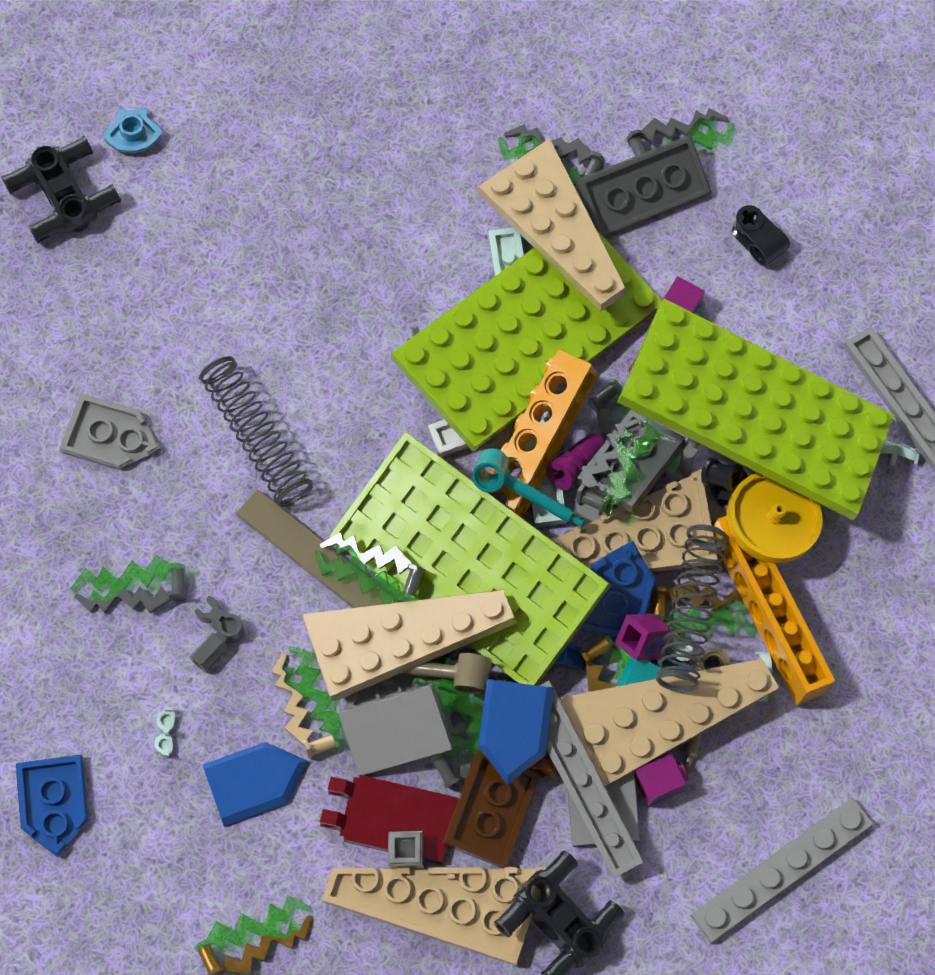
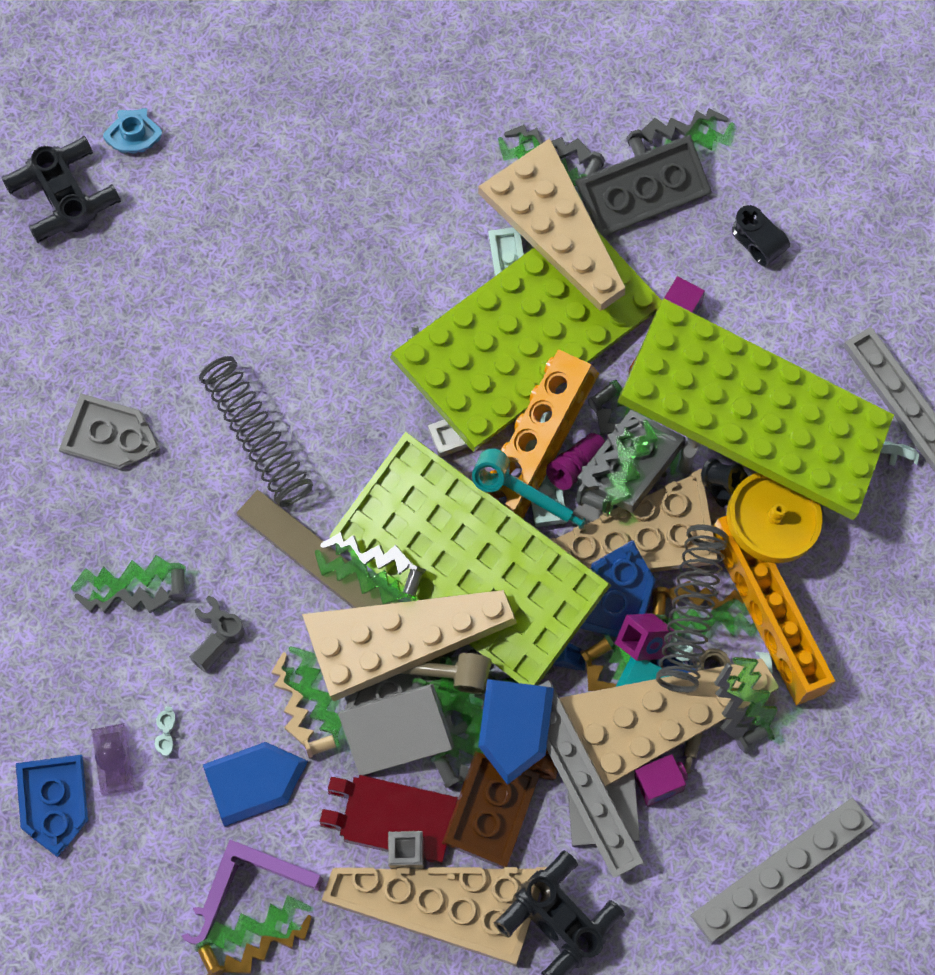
(113, 759): none -> clear purple tile
(227, 871): none -> medium lavender hinge
(763, 714): none -> piece

